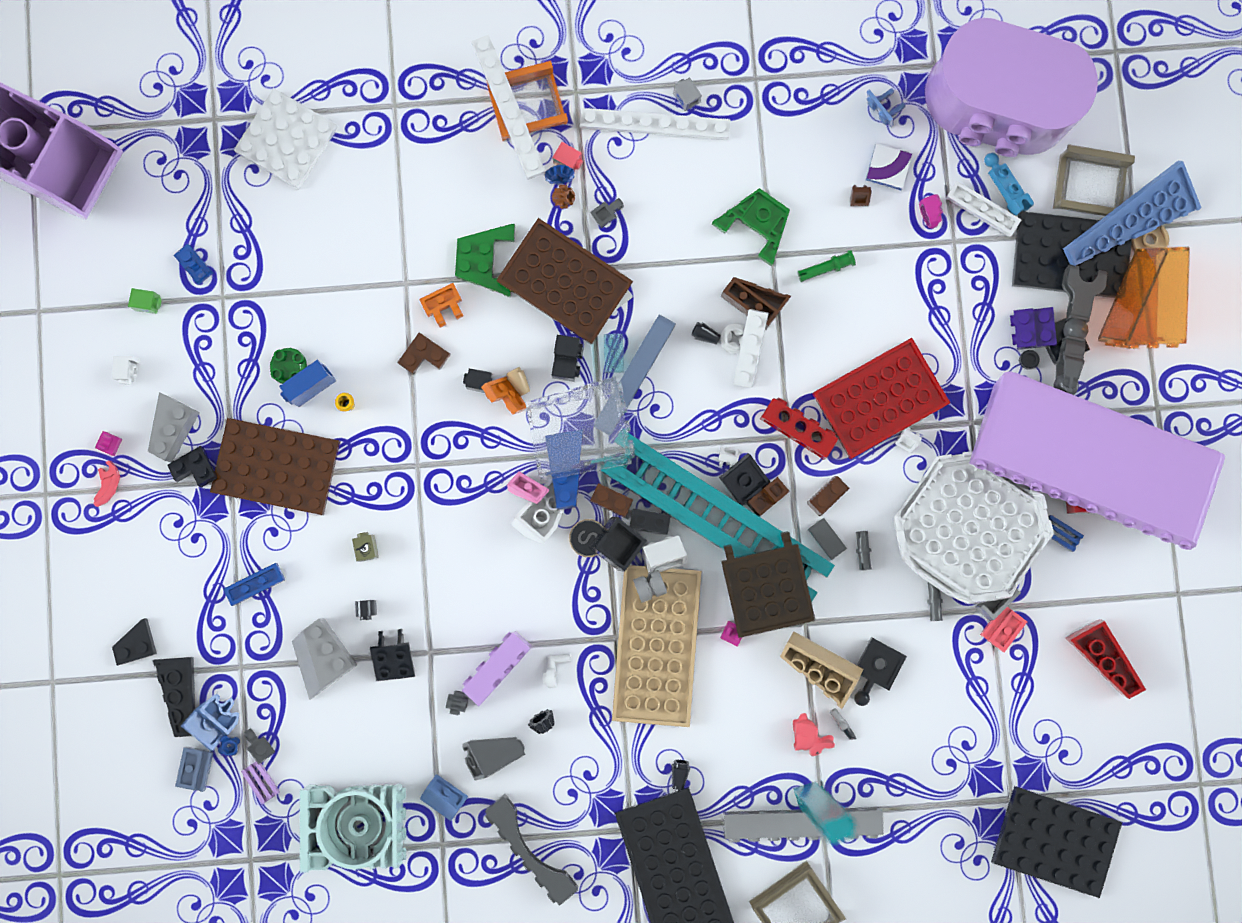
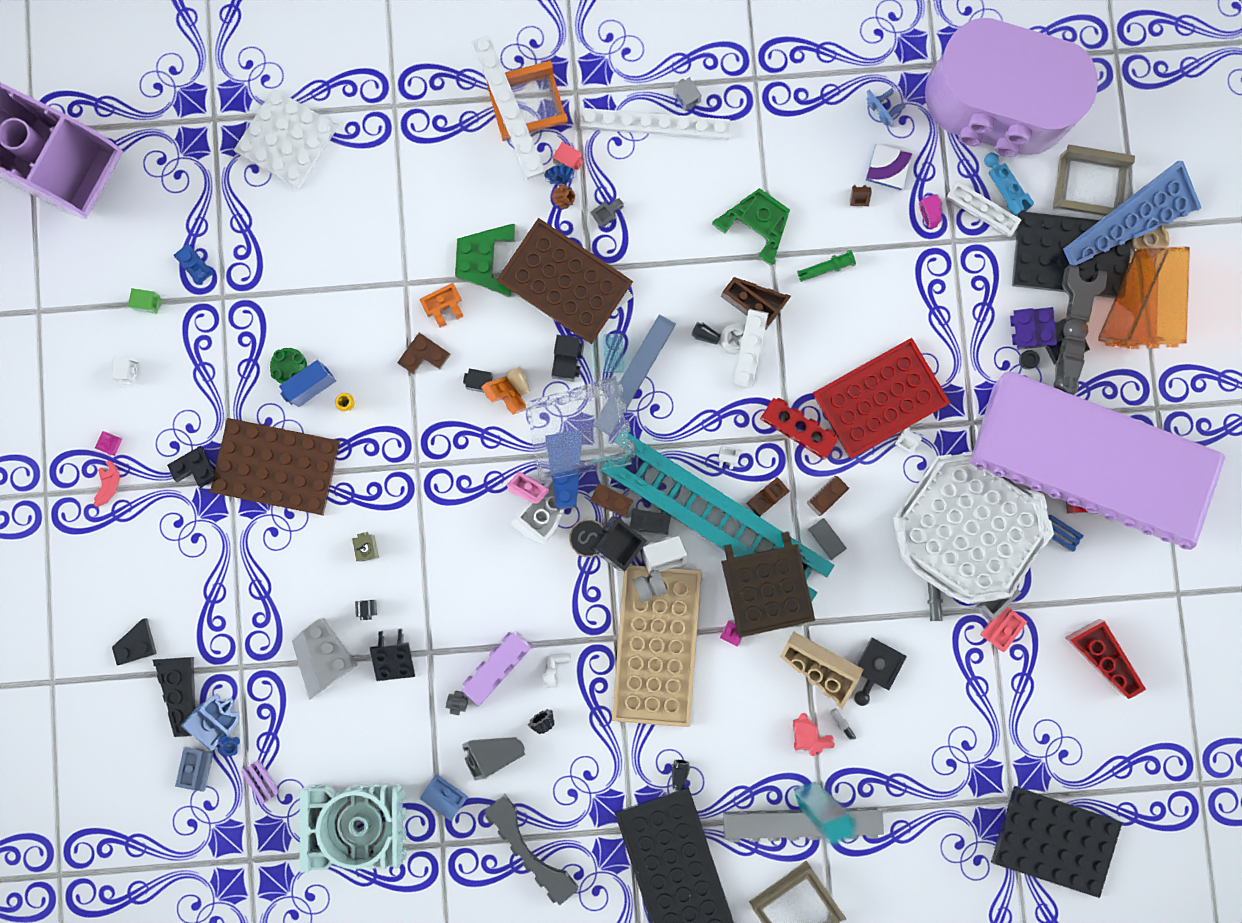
(170, 427): light grey wedge -> none
(254, 584): blue plate -> none
(260, 748): dark grey plate -> none
(744, 479): black plate -> none
(863, 550): dark grey pin -> none

